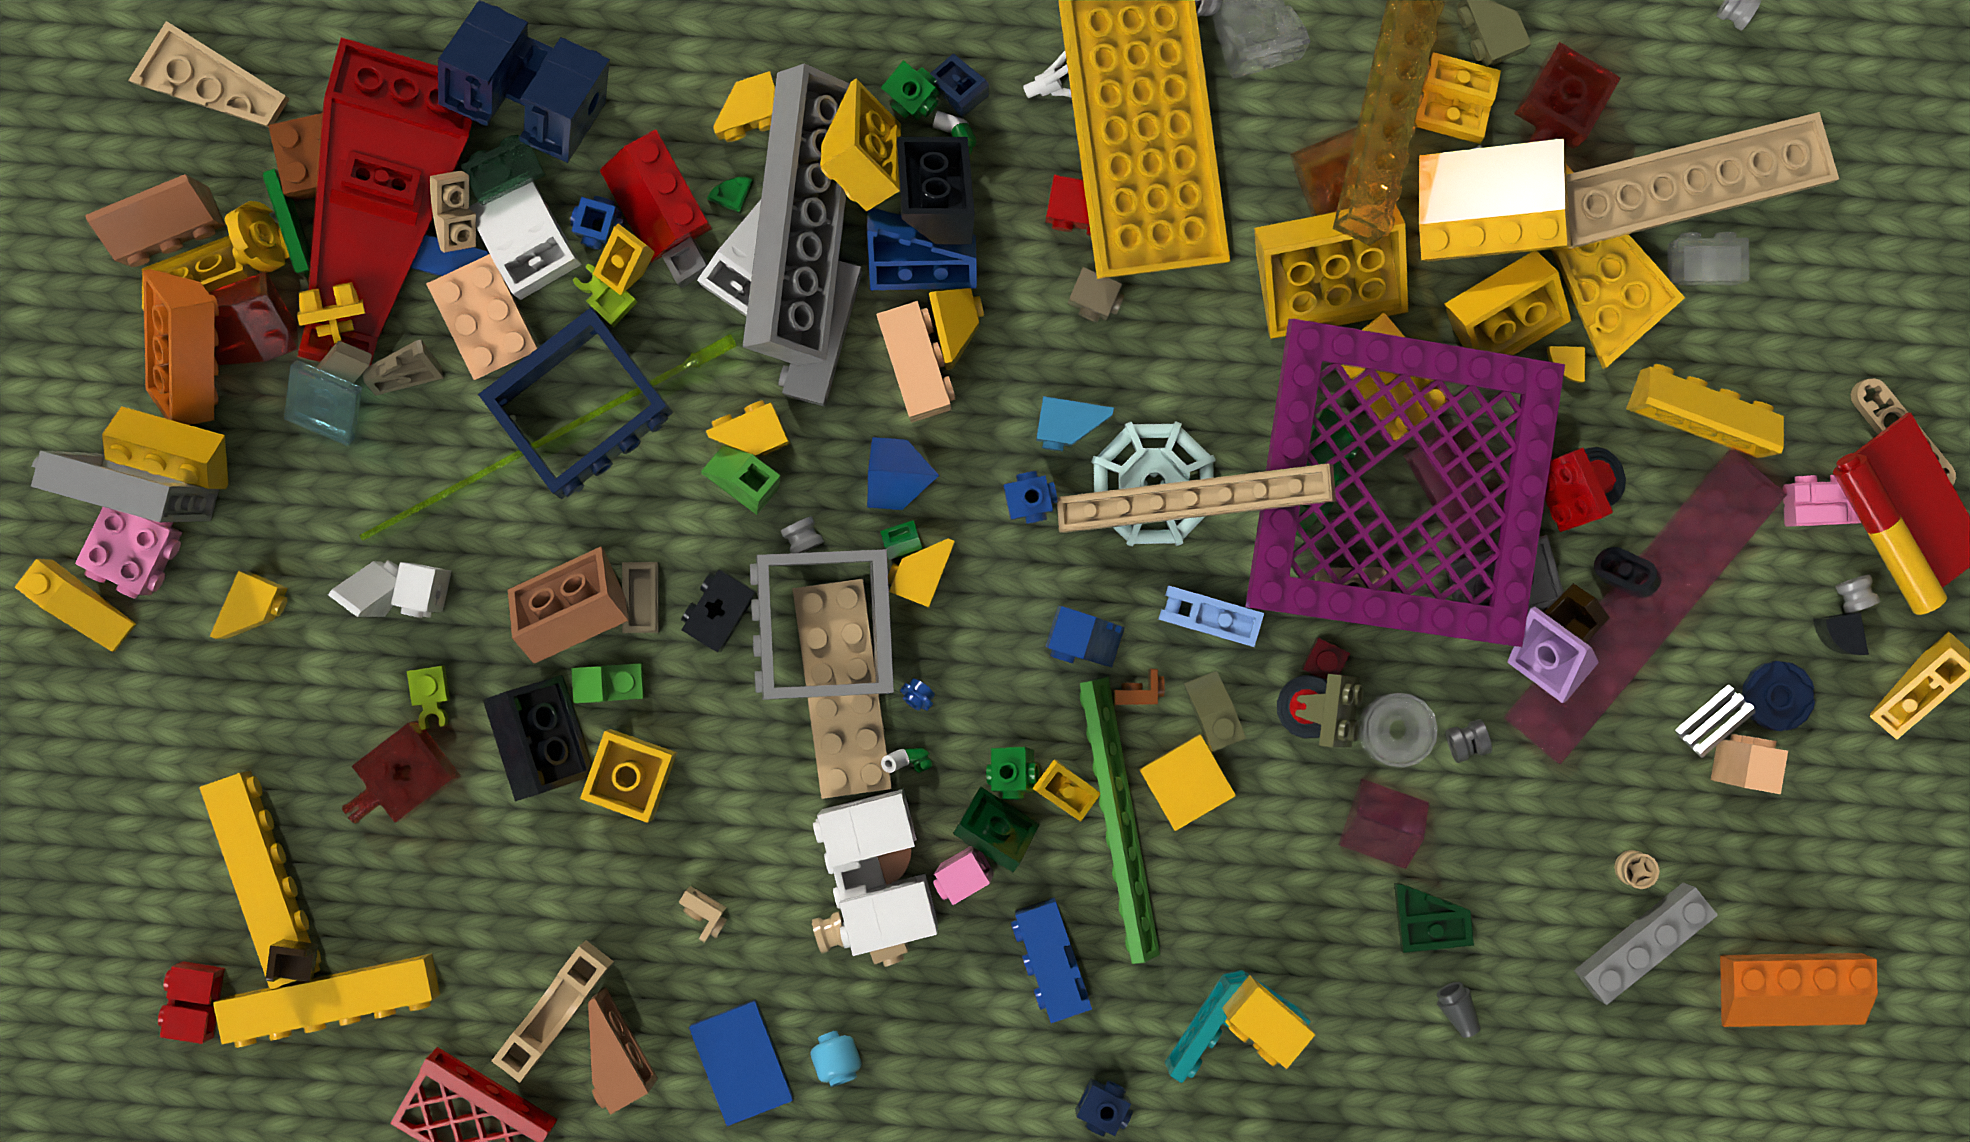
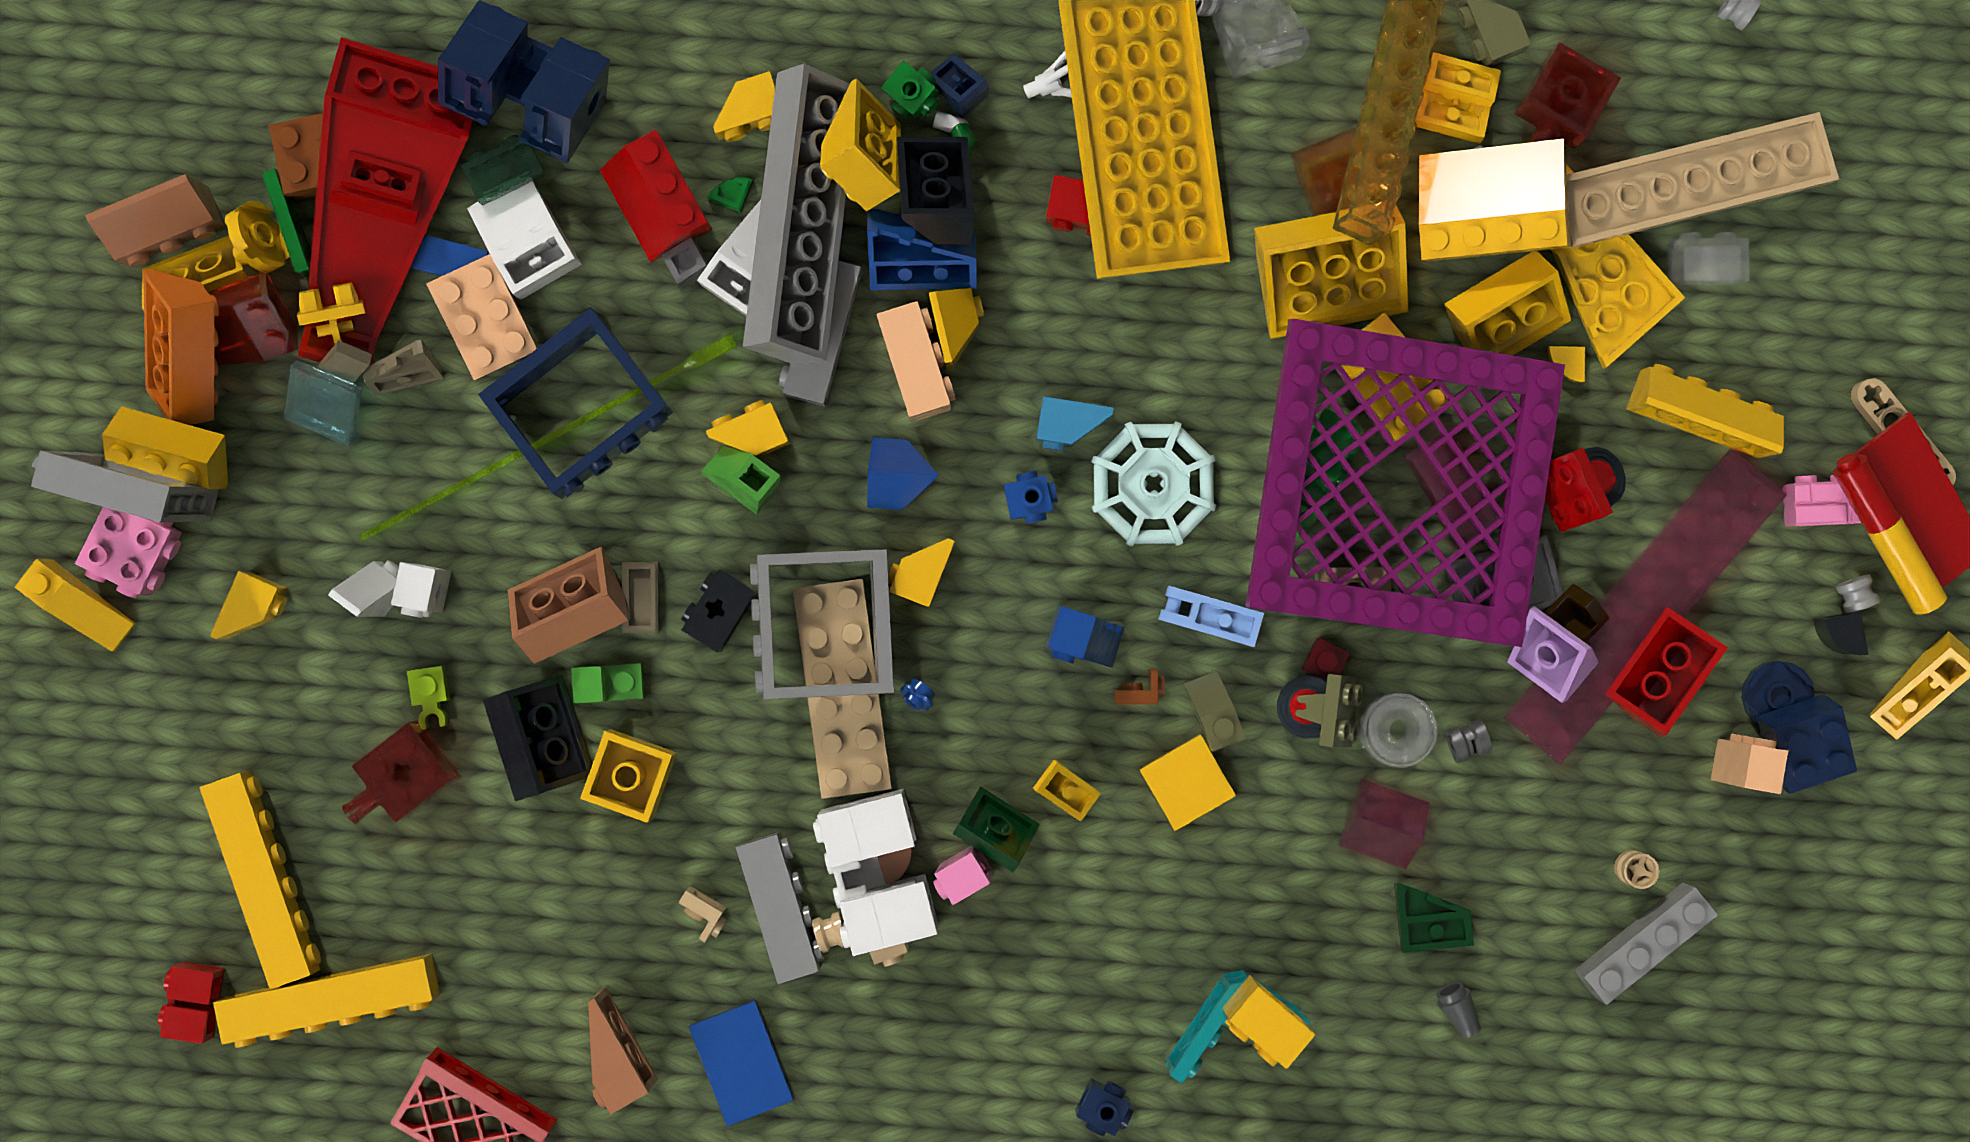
(199, 75): tan wing -> none
(291, 961): dark brown panel -> none
(451, 213): tan slope -> none
(552, 1011): tan arch -> none
(588, 213): blue brick -> none
(605, 299): lime plate -> none
(623, 260): yellow slope -> none
(779, 906): none -> light grey brick
(802, 535): light grey wheel -> none
(835, 1058): medium azure head -> none
(901, 540): green plate -> none
(903, 757): arm -> none
(1015, 762): green brick -> none
(1051, 960): blue wedge -> none
(1095, 296): dark tan brick -> none
(1120, 820): bright green plate -> none
(1197, 498): tan tile -> none
(1630, 573): black plate -> none
(1665, 672): none -> red slope
(1707, 710): tile -> none
(1797, 989): orange slope -> none
(1815, 741): none -> dark blue brick

